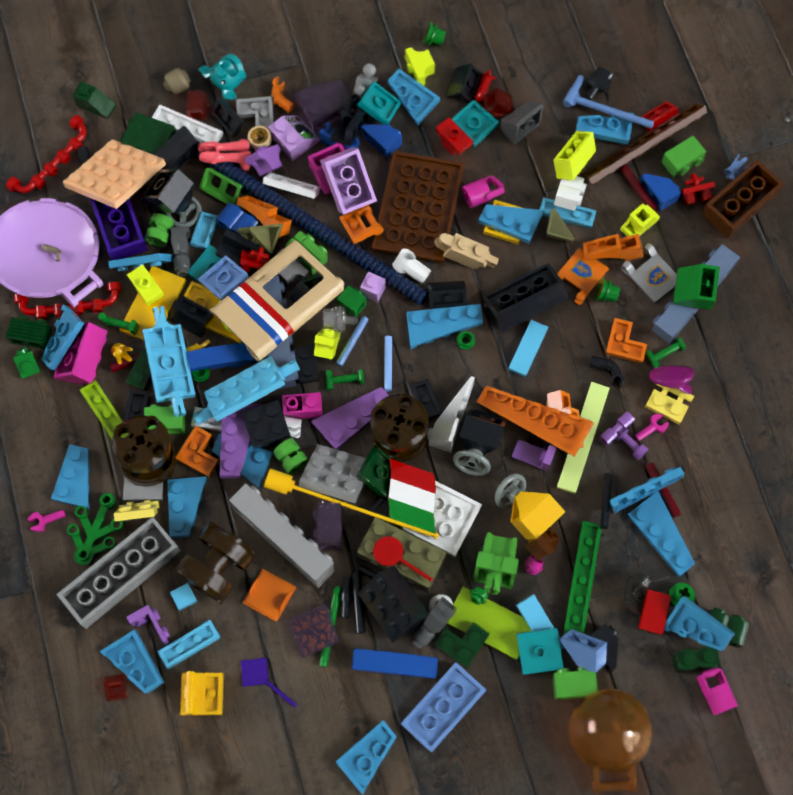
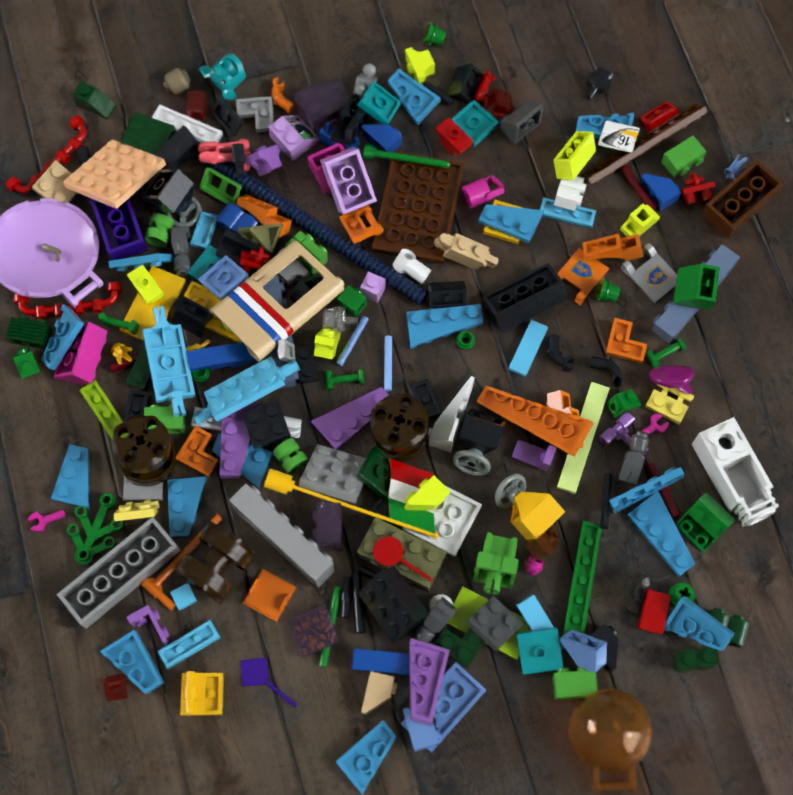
(51, 184): none -> tan plate
(154, 586): none -> orange bar
(238, 158): none -> black bar
(264, 137): piece -> none
(286, 350): none -> light grey plate
(291, 185): white tile -> none
(303, 405): dark pink slope -> none
(371, 152): none -> green piece
(378, 691): none -> tan slope
(421, 735): none -> medium blue slope
(426, 676): none -> medium lavender wing
(429, 495): none -> neon yellow slope
(439, 92): none -> black bar
(478, 596): green plate -> none
(494, 623): none -> dark grey plate
(555, 354): none -> black piece
(557, 228): olive slope -> none
(574, 97): medium blue bar -> none
(618, 136): none -> sticker
(623, 402): none -> green bracket
(634, 458): none -> dark grey piece
(705, 522): none -> green slope
(719, 697): dark pink piece -> none
(735, 472): none -> white piece

